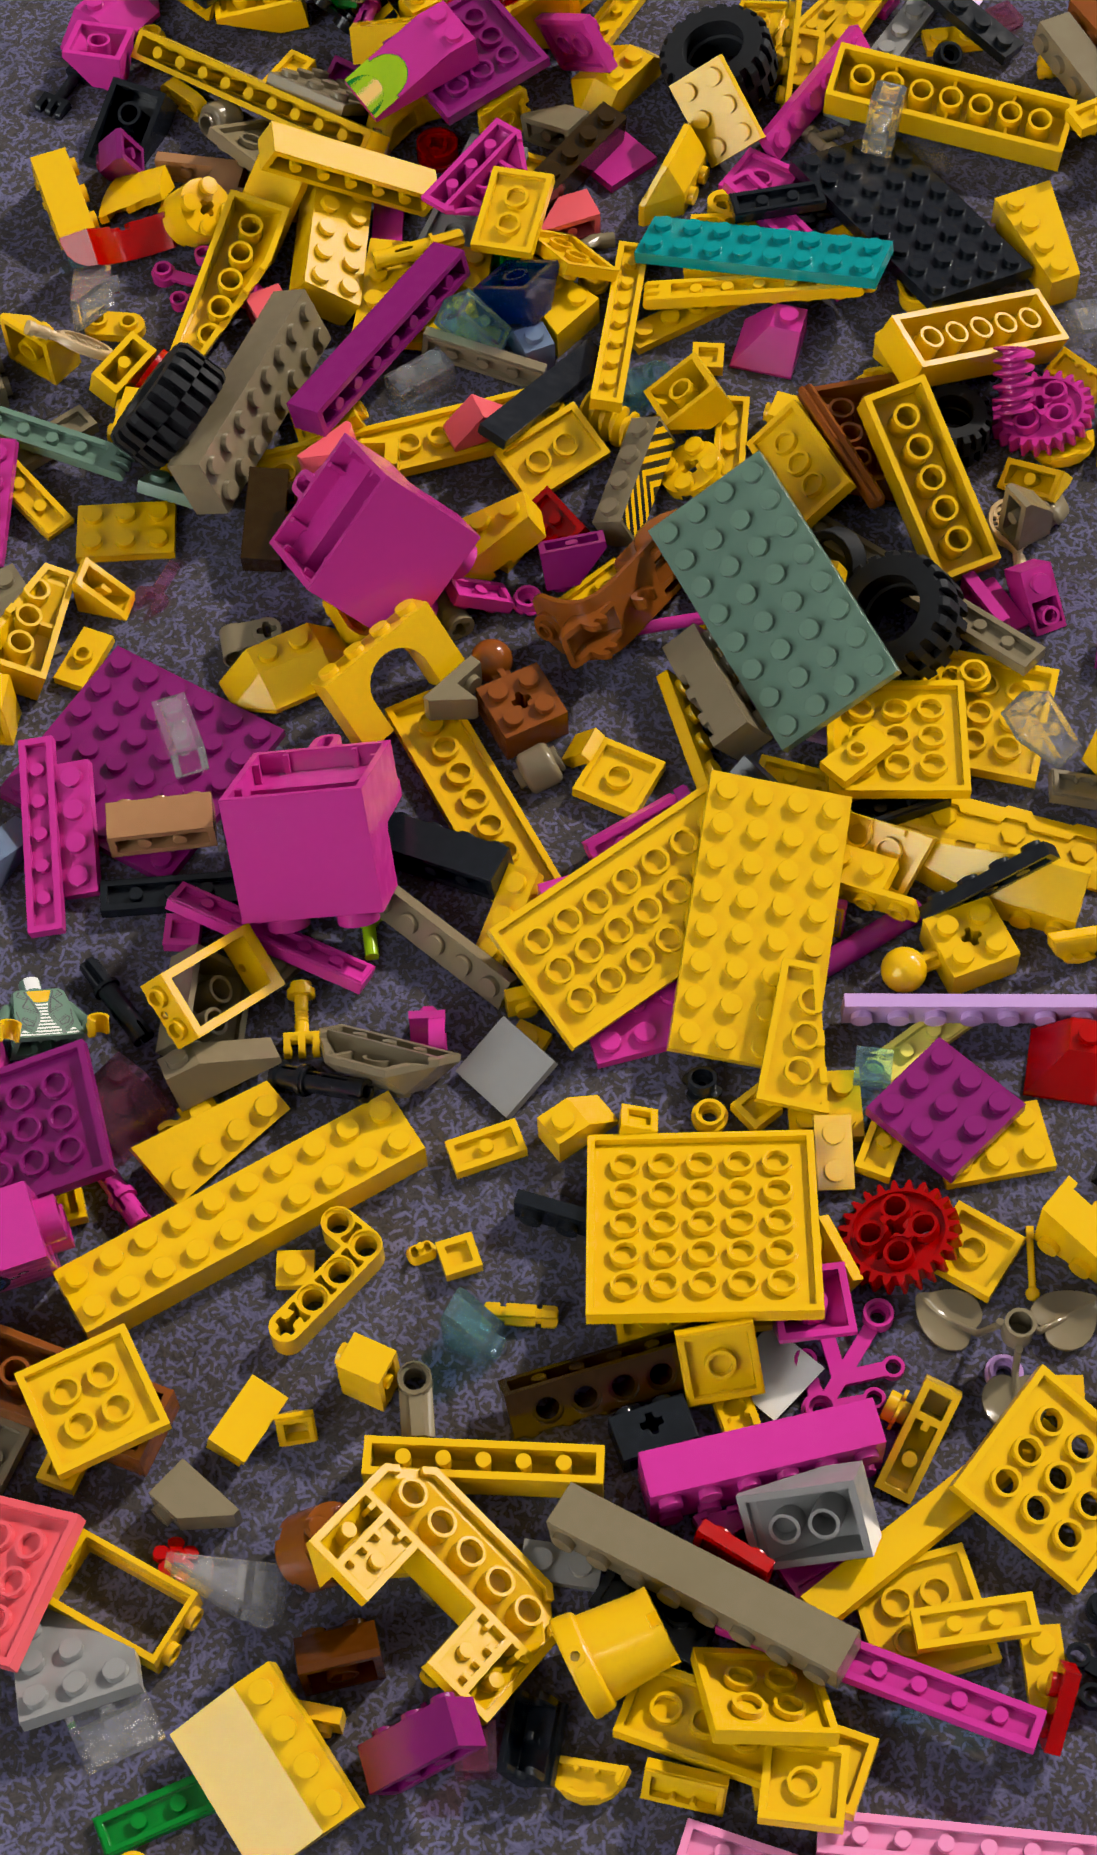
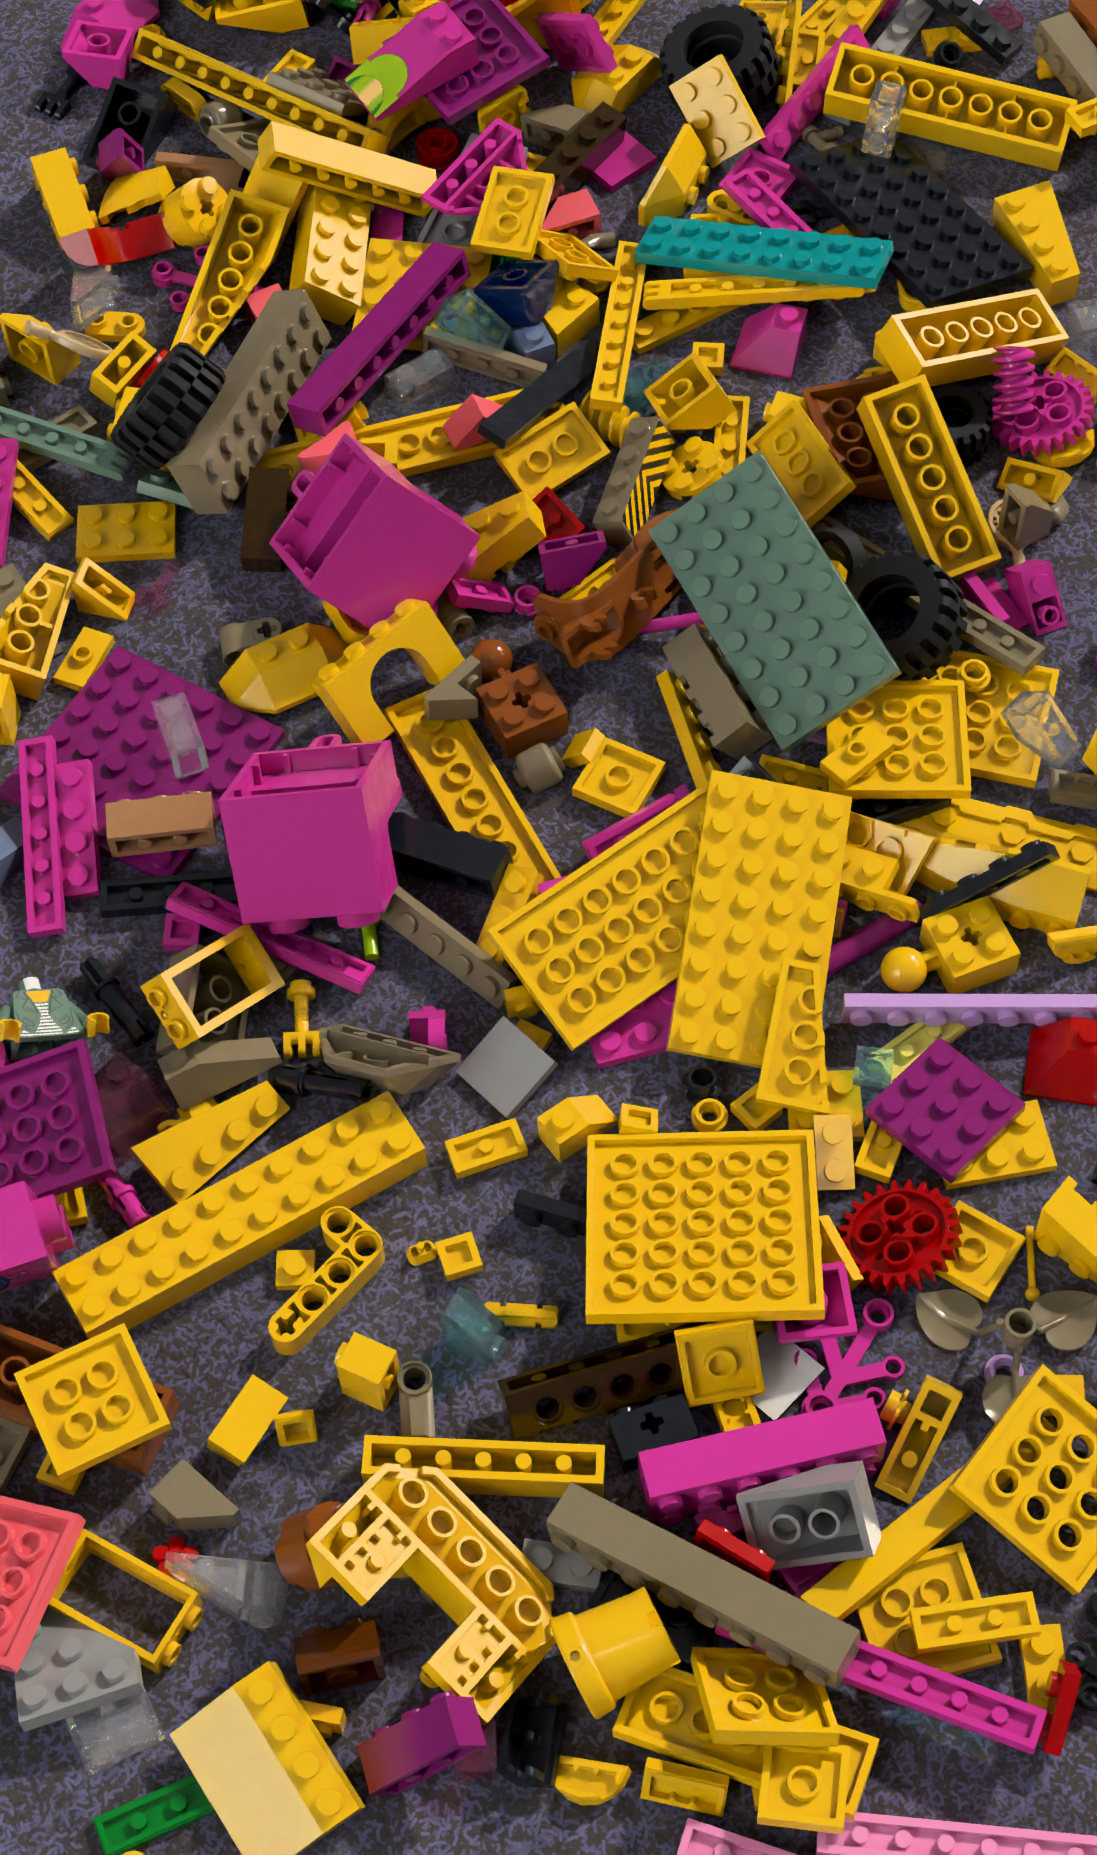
(413, 250): yellow axle -> none
(777, 201): black tile -> none
(841, 446): dark orange axle -> none

